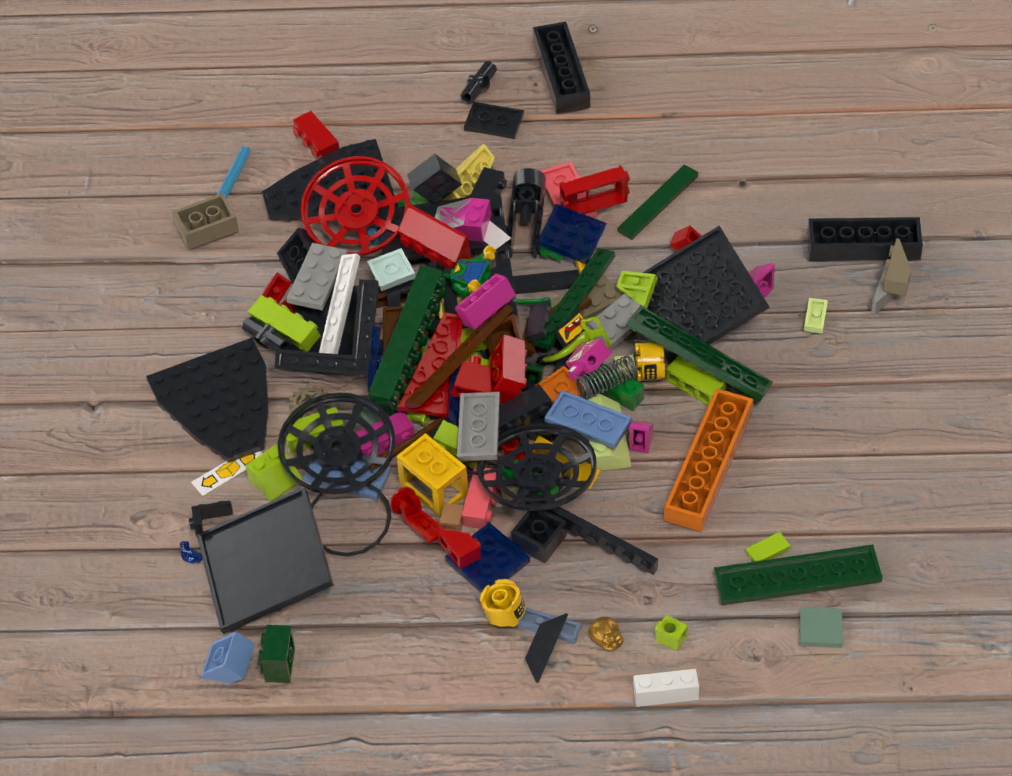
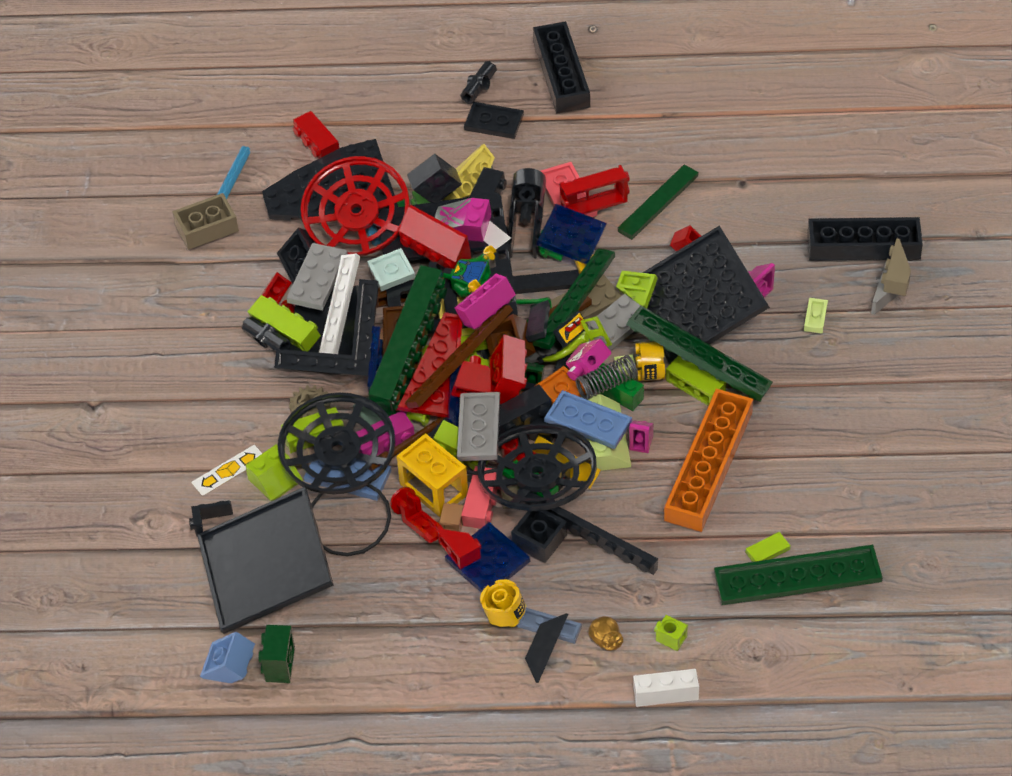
(189, 555): clear blue arm -> none
(219, 399): black wing -> none
(821, 627): sand green tile -> none

